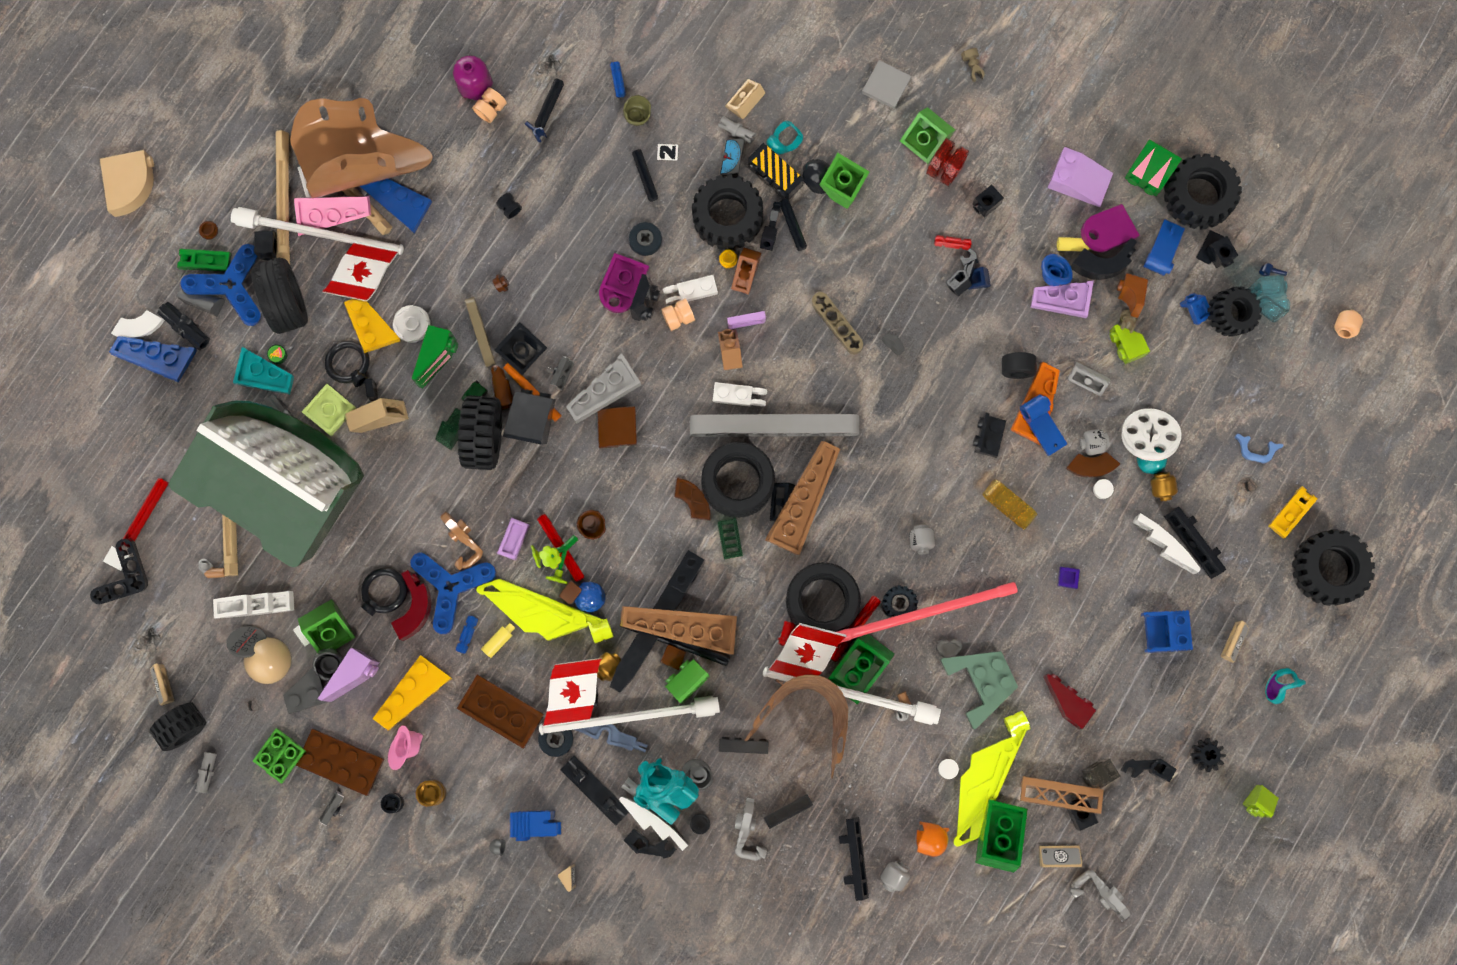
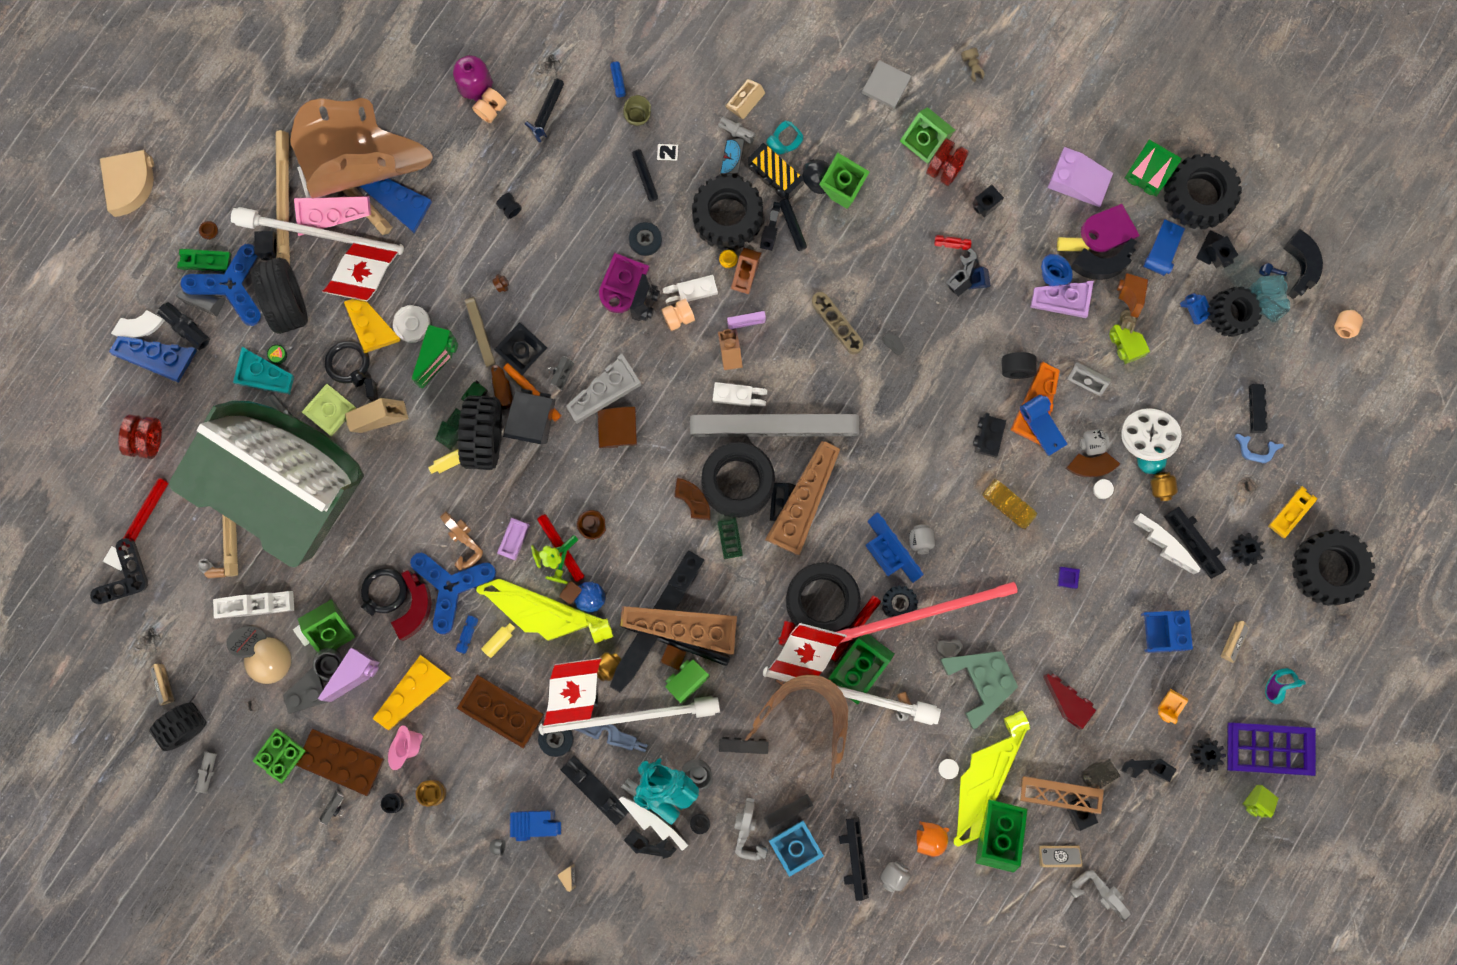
(140, 436): none -> clear red wheel
(445, 462): none -> light yellow cylinder
(796, 848): none -> dark azure brick
(889, 551): none -> blue bracket
(1171, 706): none -> light orange bracket
(1255, 550): none -> black gear
(1257, 408): none -> black piece
(1309, 749): none -> dark purple piece
(1310, 261): none -> black arch

